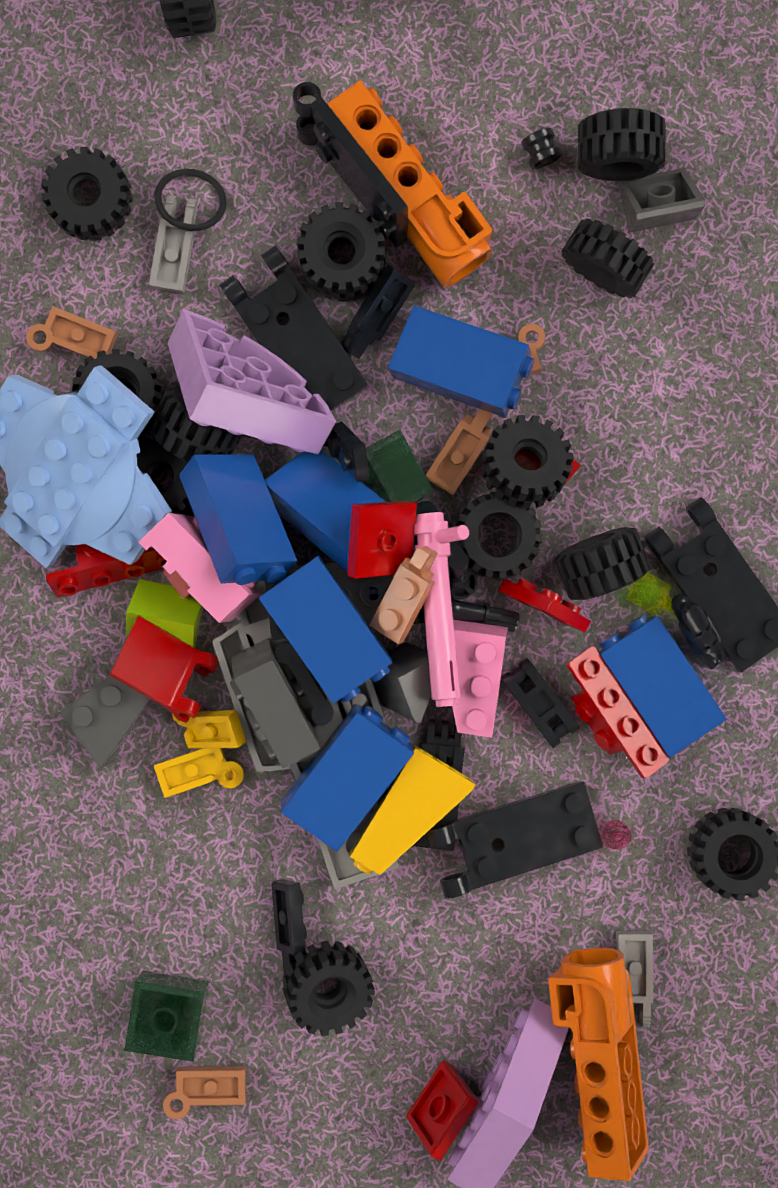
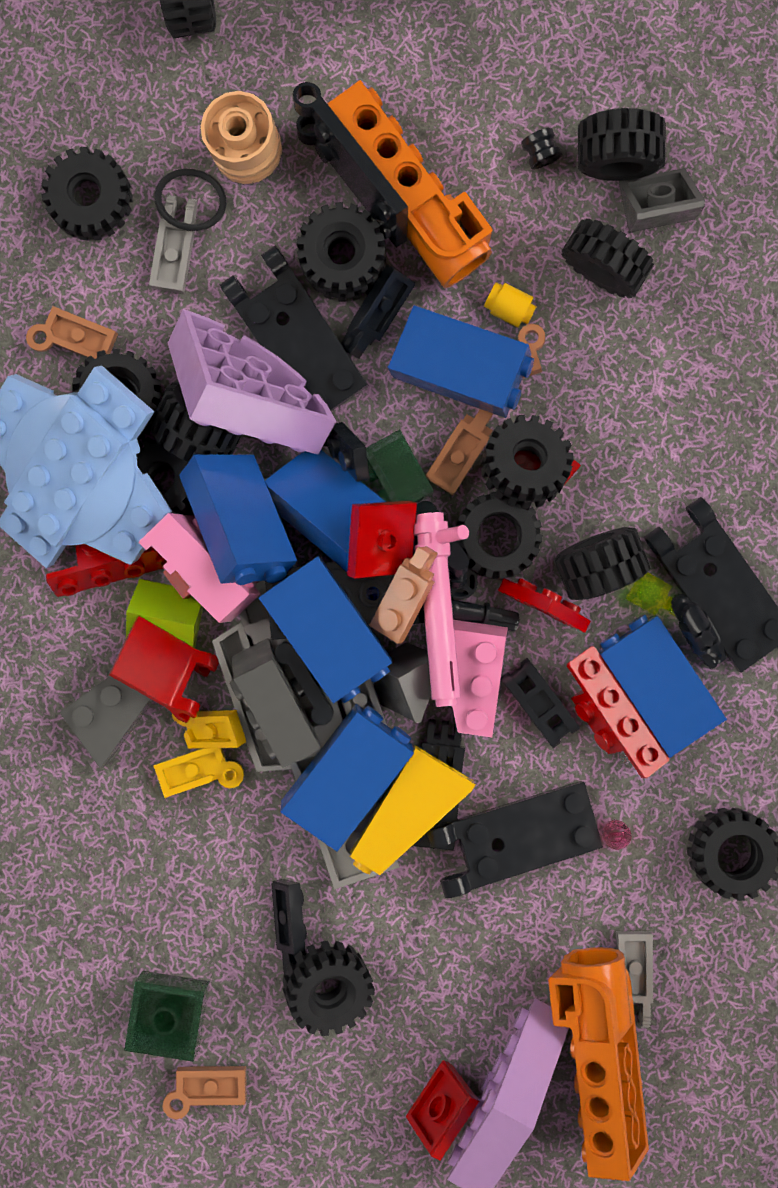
(241, 137): none -> light nougat wheel
(510, 304): none -> yellow brick

